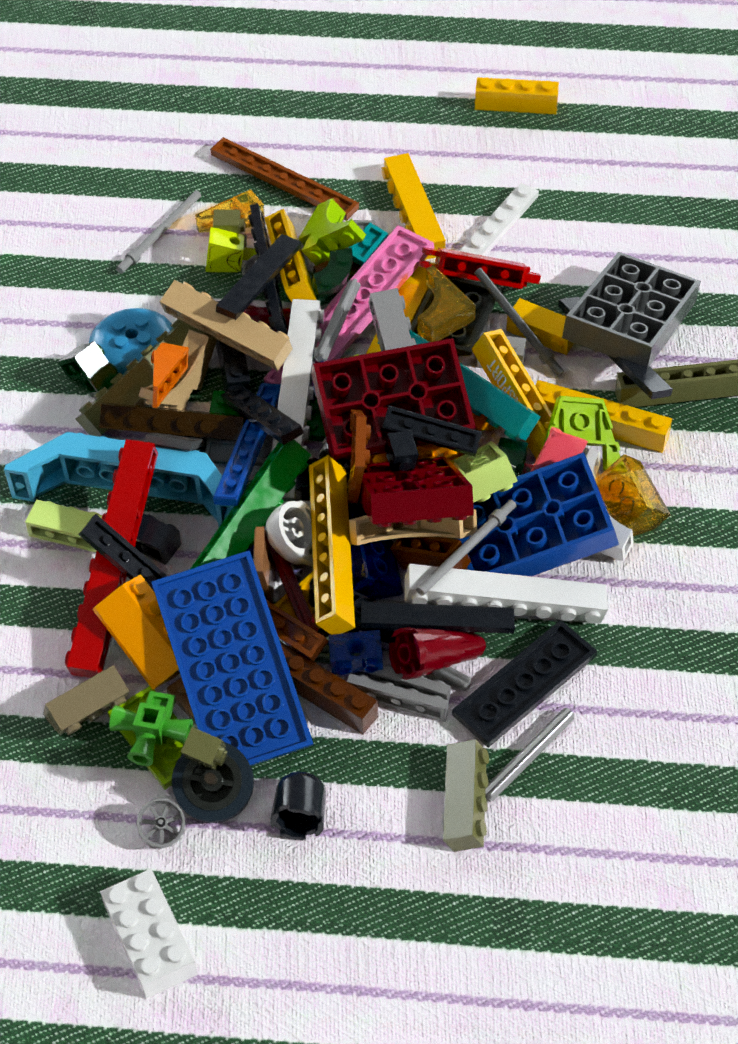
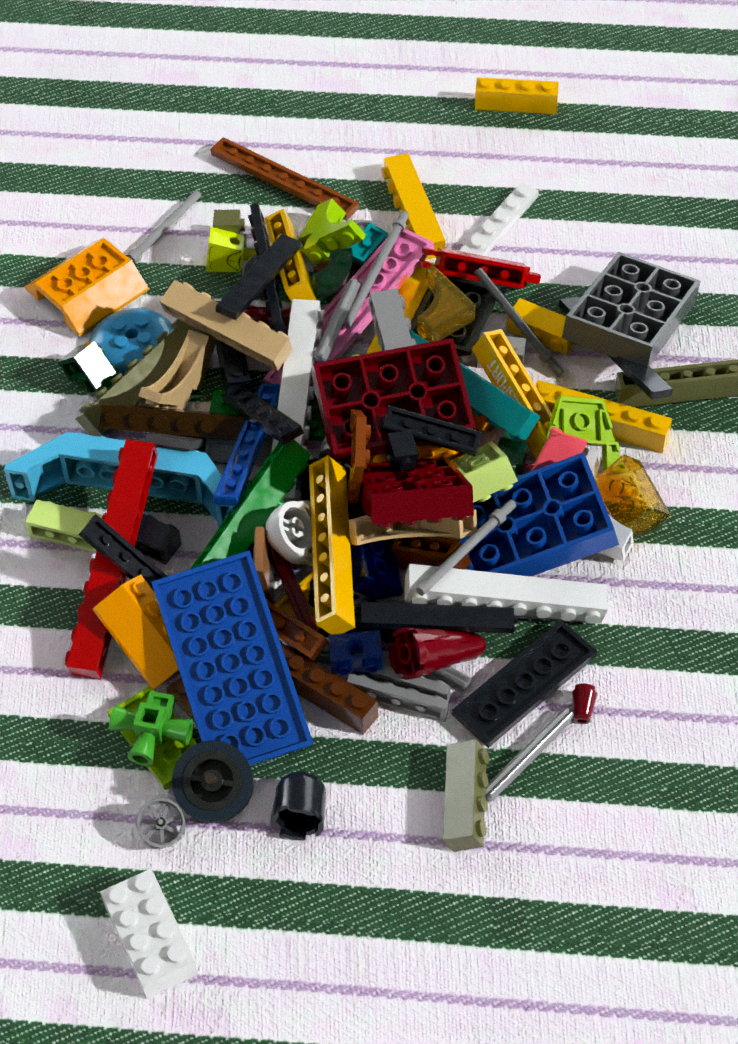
(86, 701): dark tan slope -> none
(90, 285): none -> light orange slope
(169, 365): orange slope -> none
(204, 749): olive brick -> none
(241, 202): clear yellow slope -> none
(398, 226): none -> light grey bar
(583, 702): none -> dark red cone

